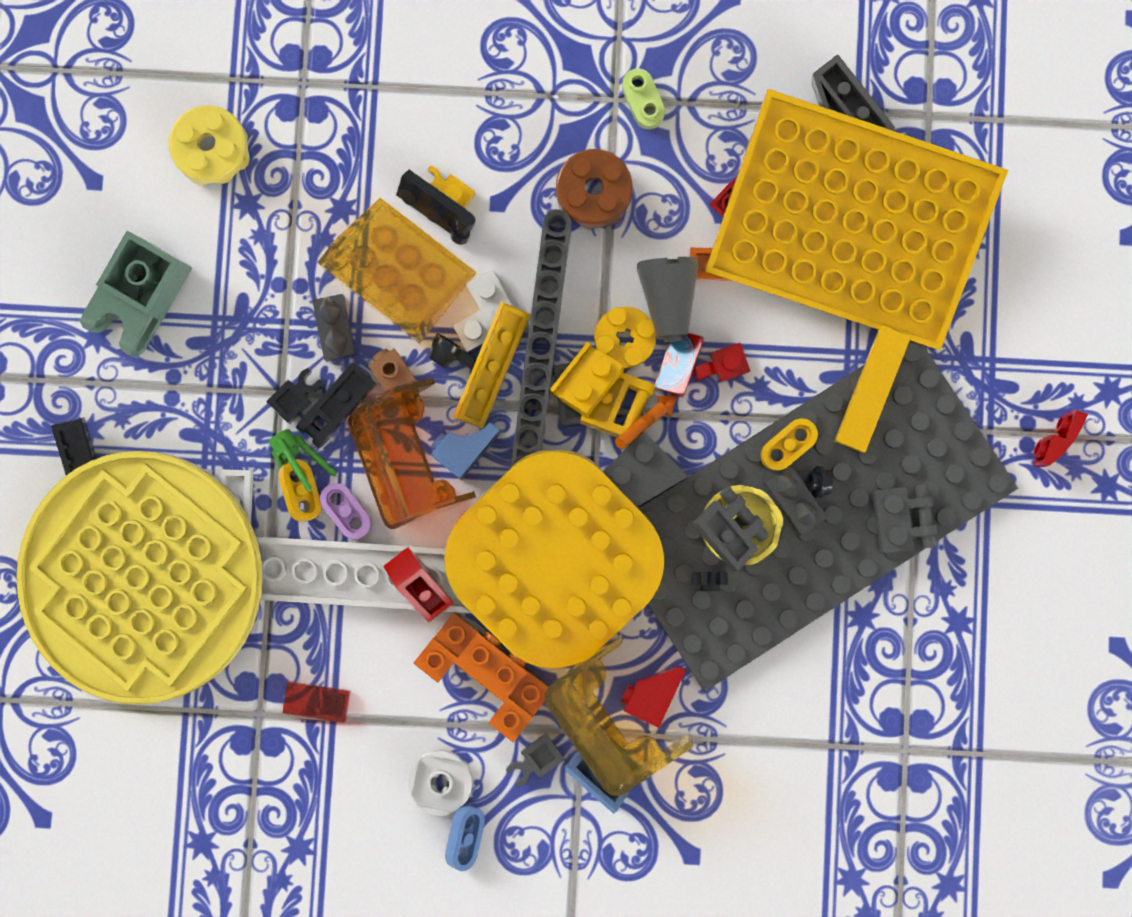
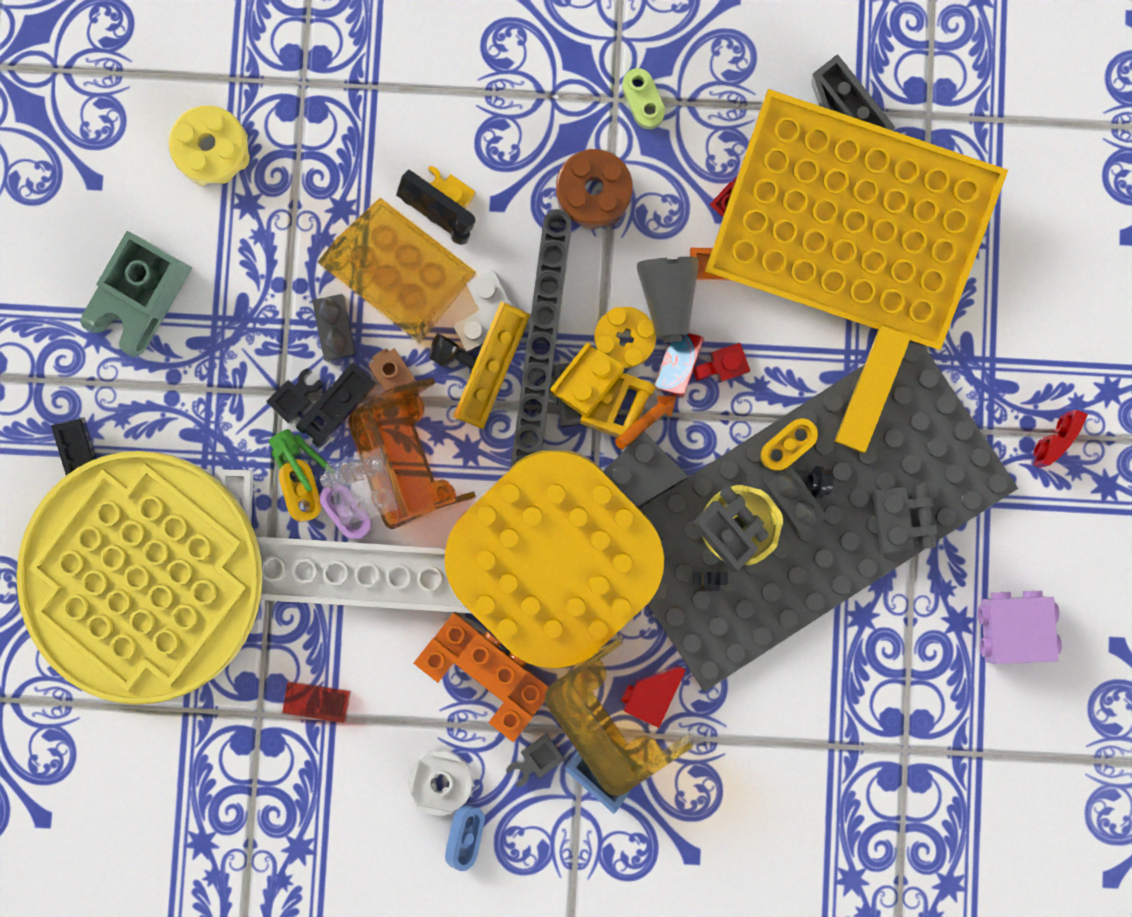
(360, 487): none -> clear hinge
(417, 584): red slope -> none
(462, 452): medium blue arch -> none
(1019, 628): none -> lavender brick

